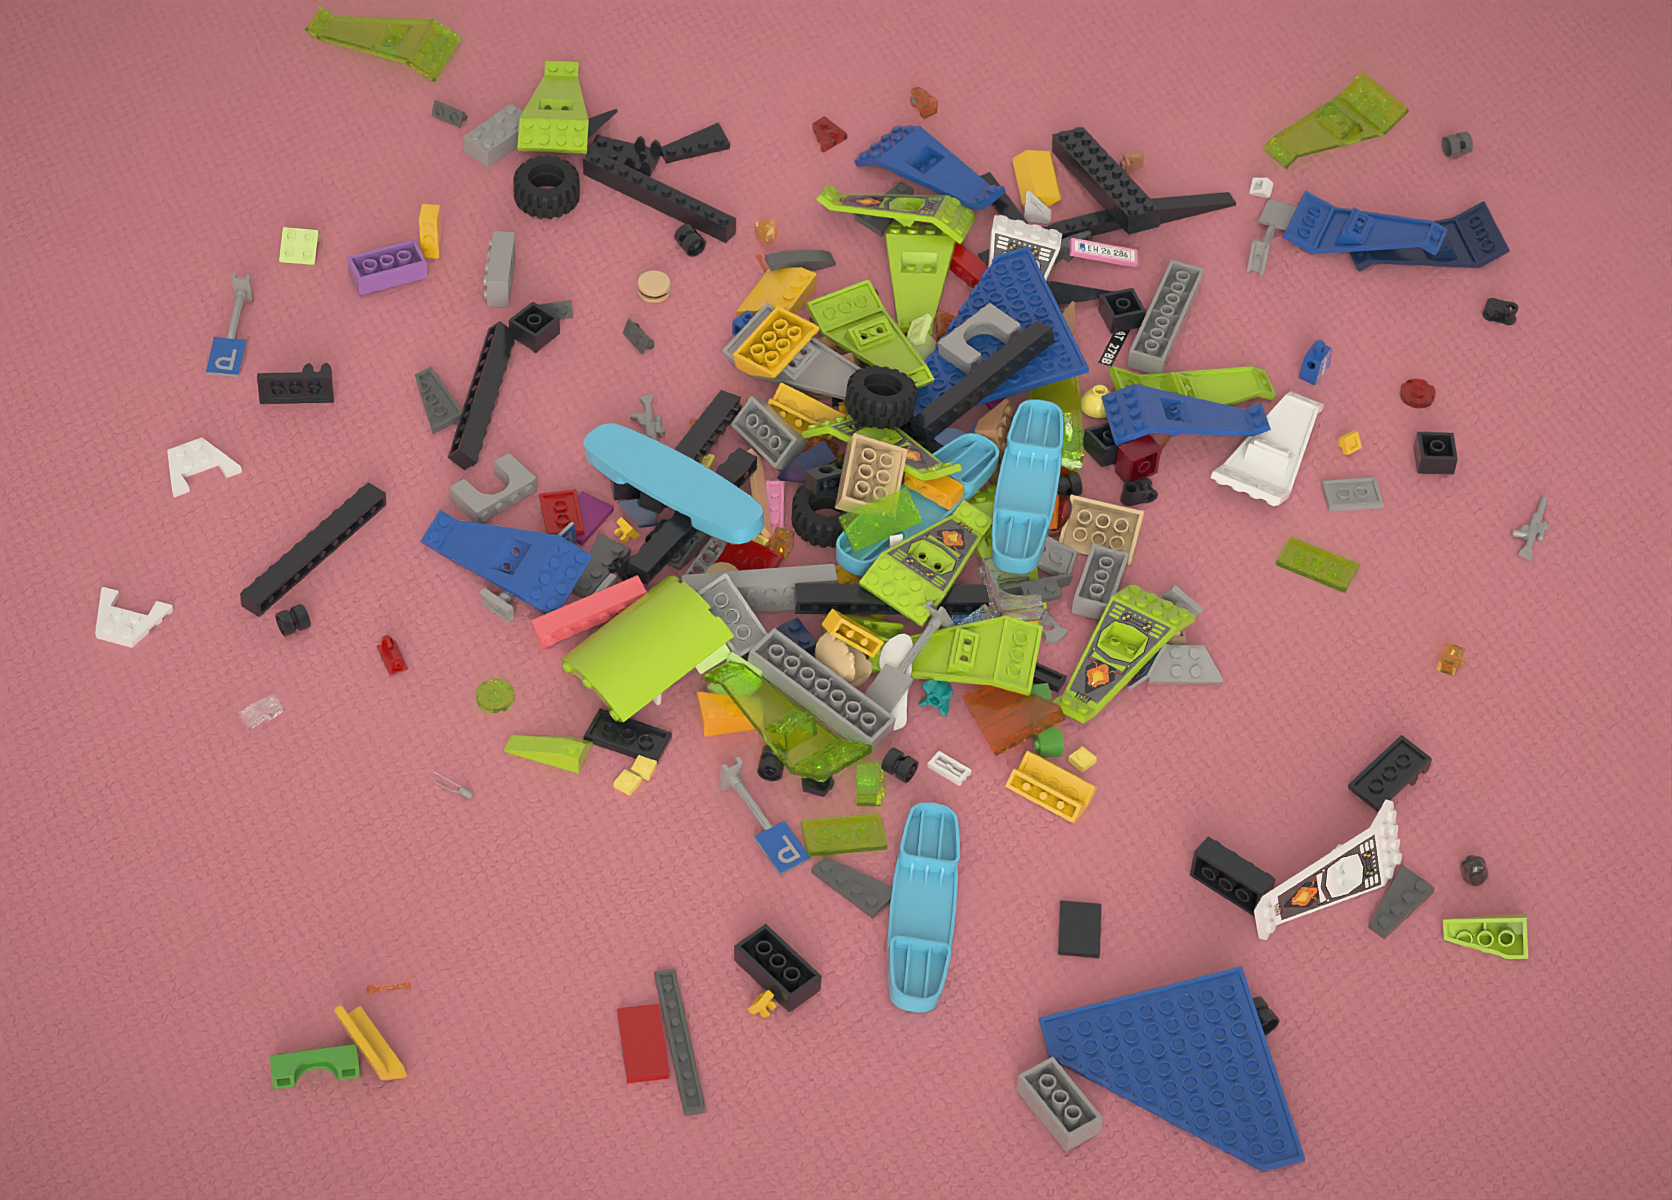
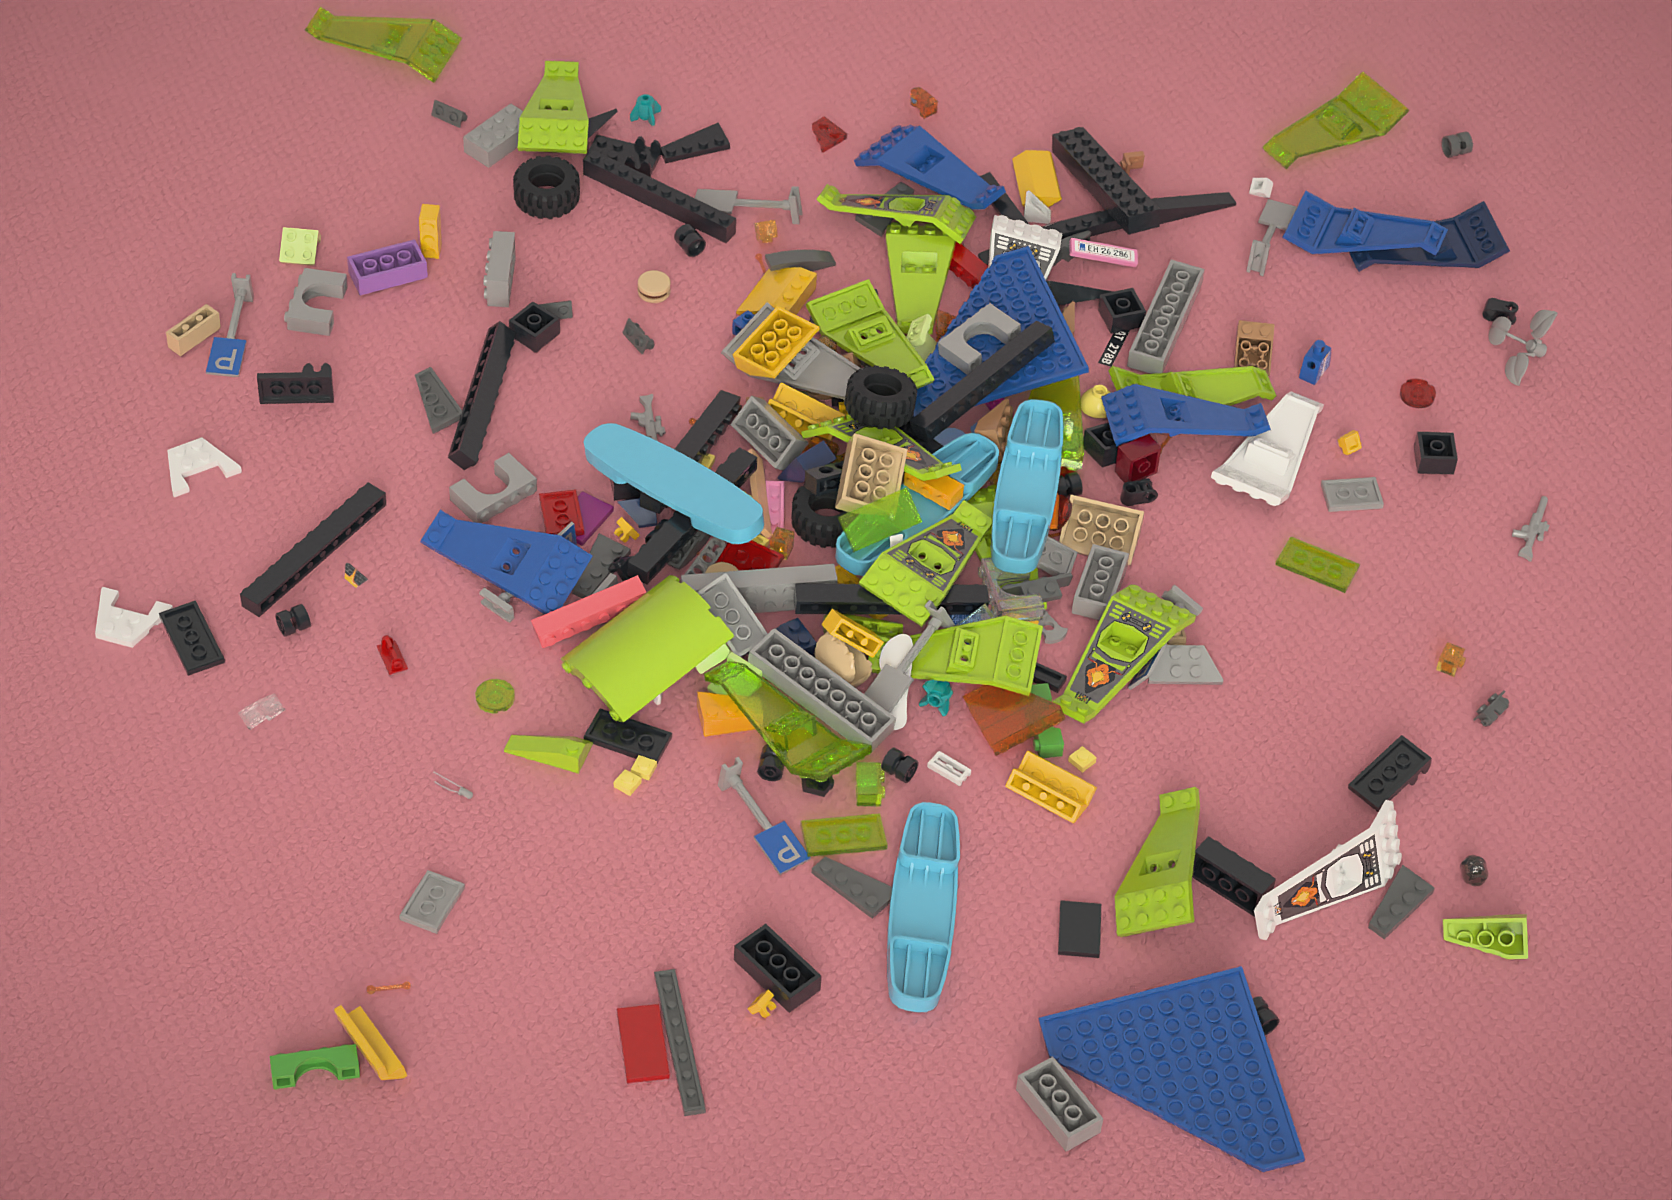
(191, 637): none -> black tile
(193, 330): none -> tan brick
(310, 285): none -> light grey arch
(354, 576): none -> sticker
(432, 901): none -> light grey tile
(645, 109): none -> teal brick
(726, 201): none -> light grey piece
(1162, 897): none -> lime wing
(1254, 345): none -> medium nougat slope
(1497, 704): none -> dark grey hinge
(1517, 366): none -> light grey plant

